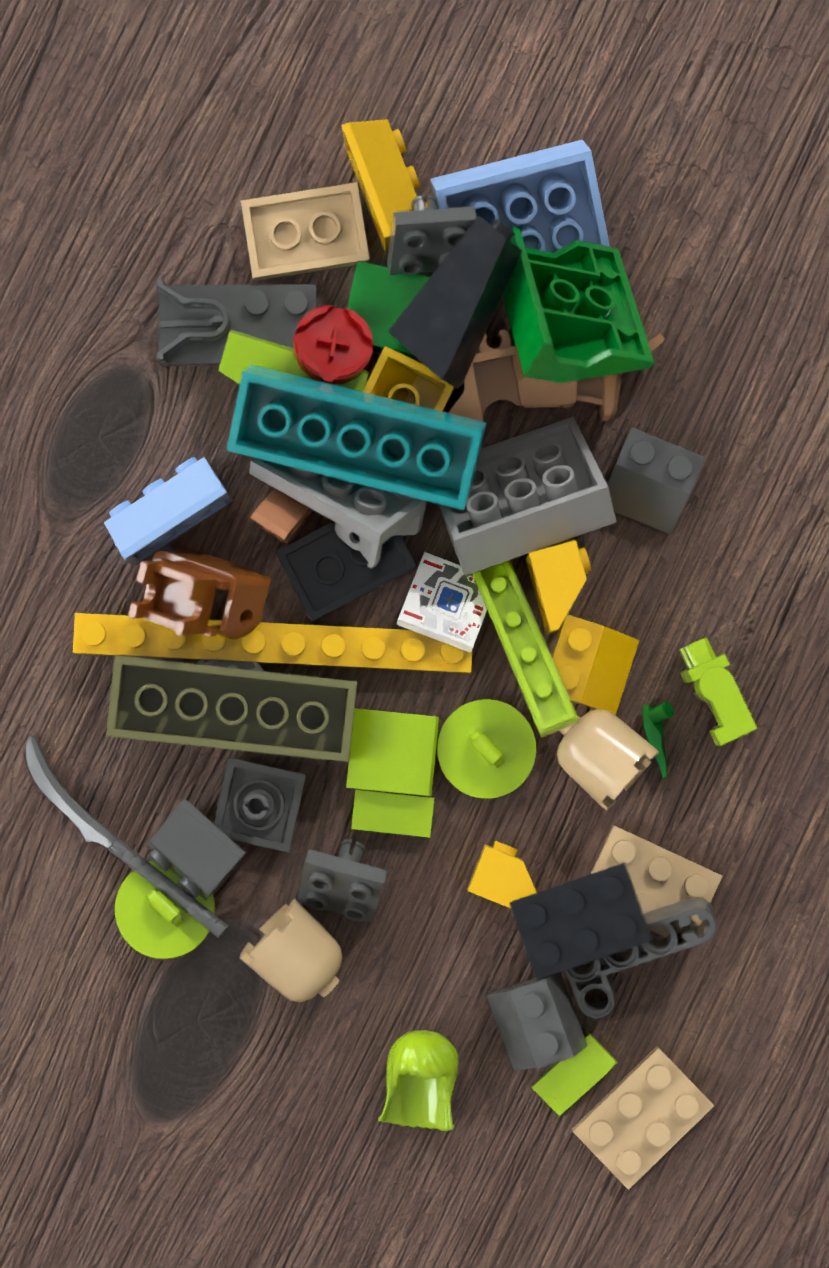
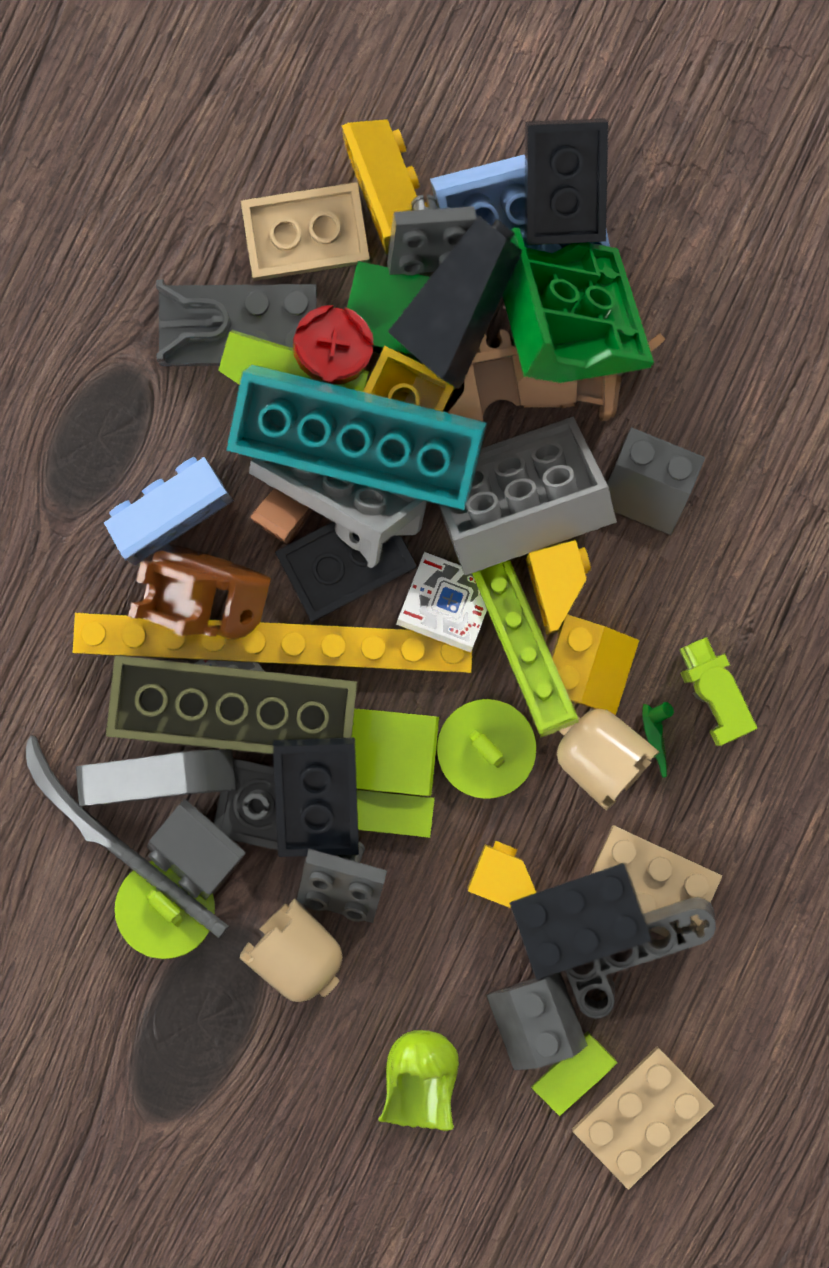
(155, 777): none -> beam
(316, 796): none -> black plate
(566, 181): none -> black plate

